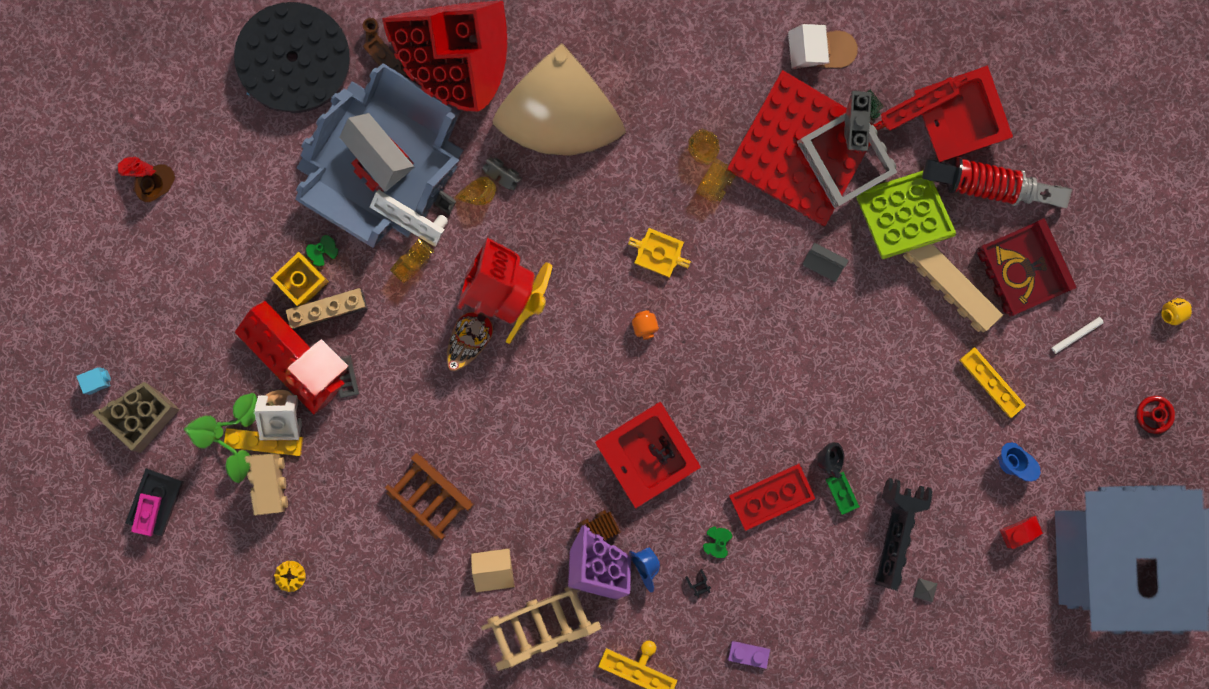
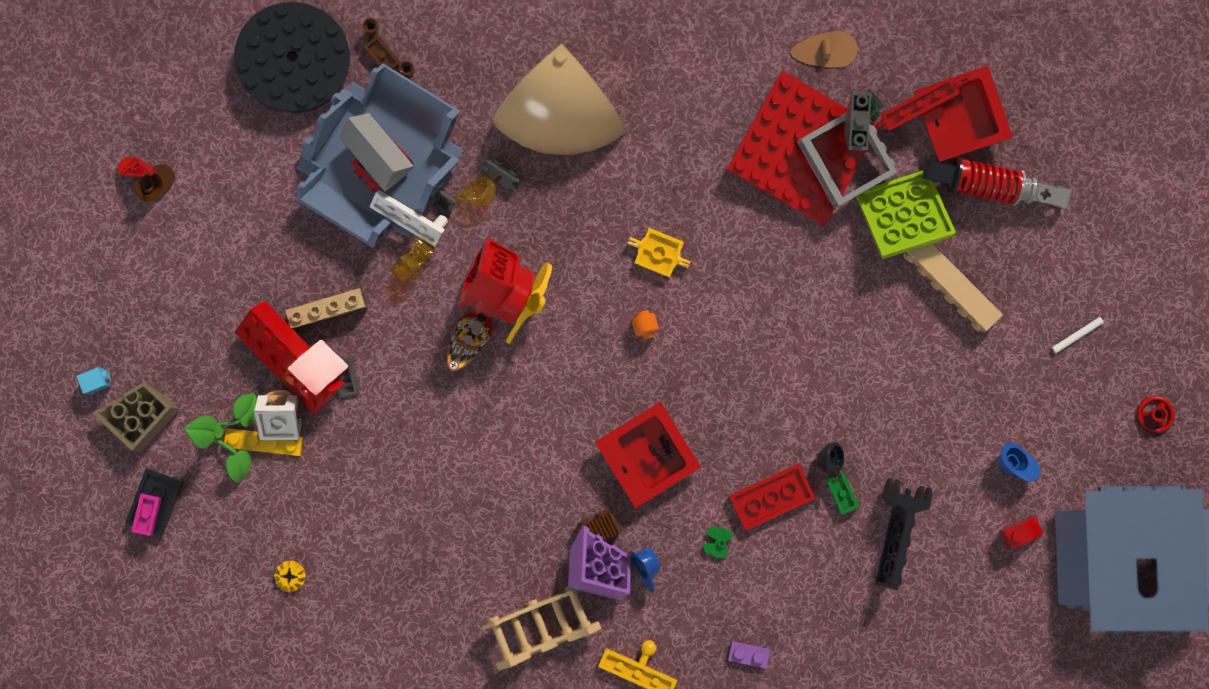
(268, 483): tan wedge -> none
(299, 279): yellow brick -> none
(326, 245): green piece -> none
(433, 477): dark orange fence -> none
(453, 50): red brick -> none
(492, 570): tan slope -> none
(697, 593): black piece -> none
(703, 146): clear yellow hair -> none
(715, 181): clear yellow brick -> none
(808, 46): white slope -> none
(825, 262): dark grey panel -> none
(925, 590): dark grey slope -> none
(992, 382): yellow plate -> none
(1026, 268): dark red panel -> none
(1176, 311): yellow head -> none

